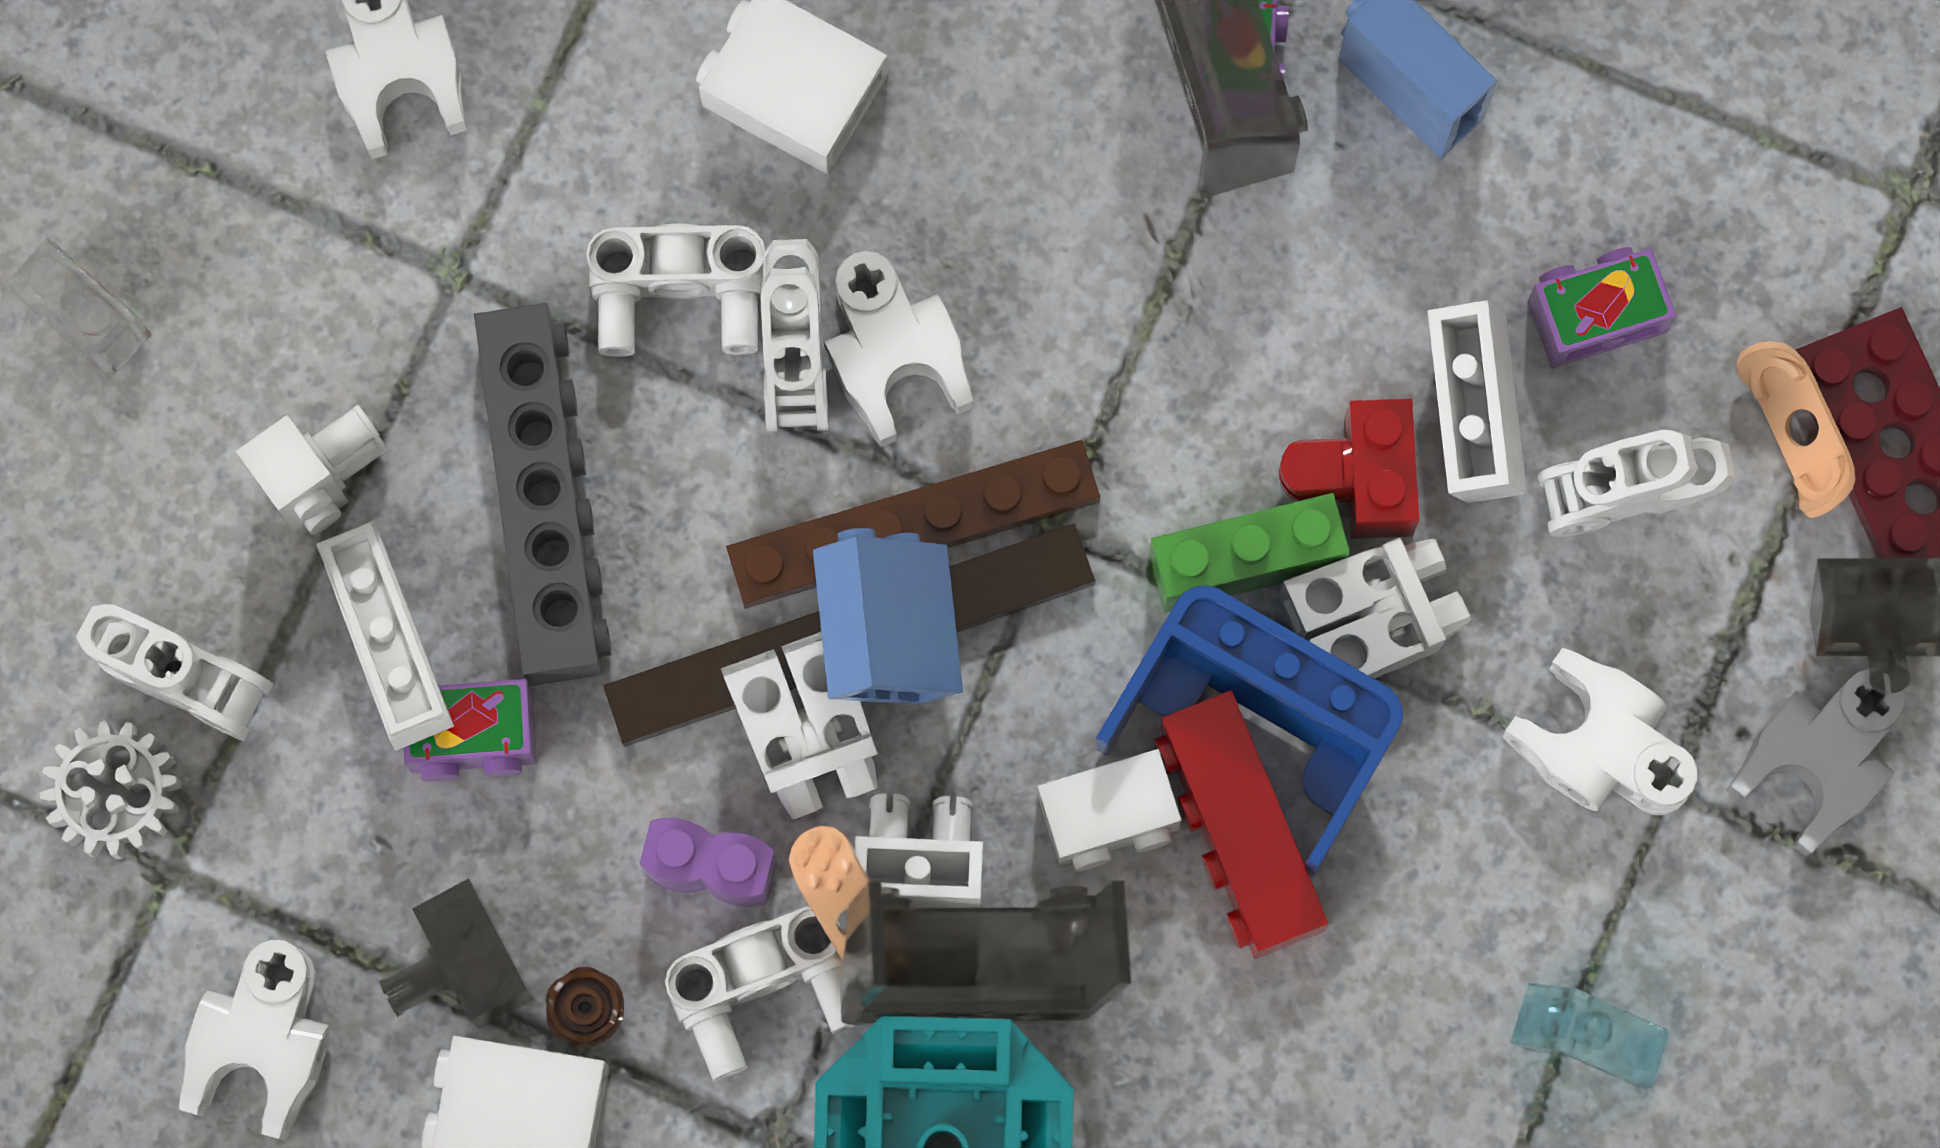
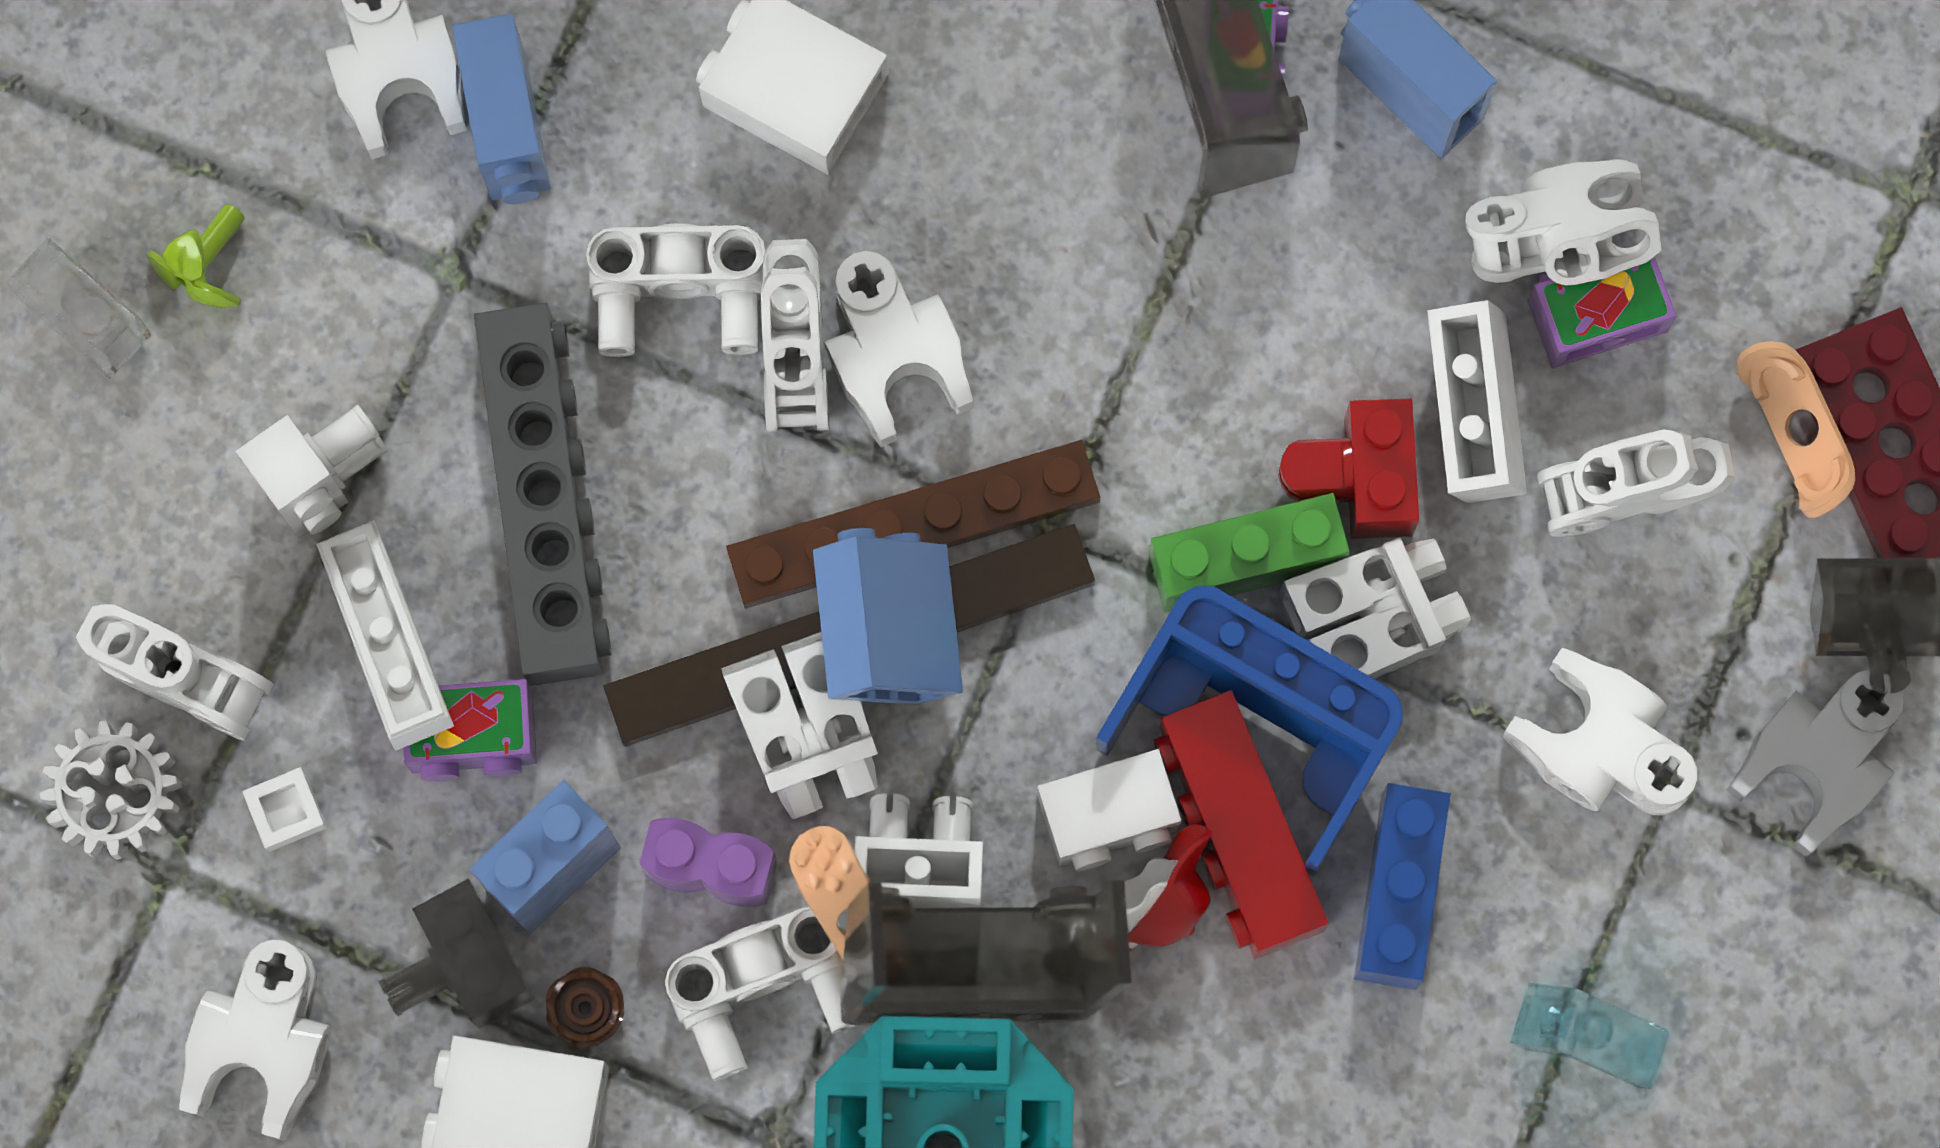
(190, 256): none -> lime plant
(284, 809): none -> white plate
(501, 109): none -> medium blue brick
(546, 857): none -> medium blue brick
(1169, 893): none -> red hair
(1402, 886): none -> blue brick
(1563, 226): none -> white piece

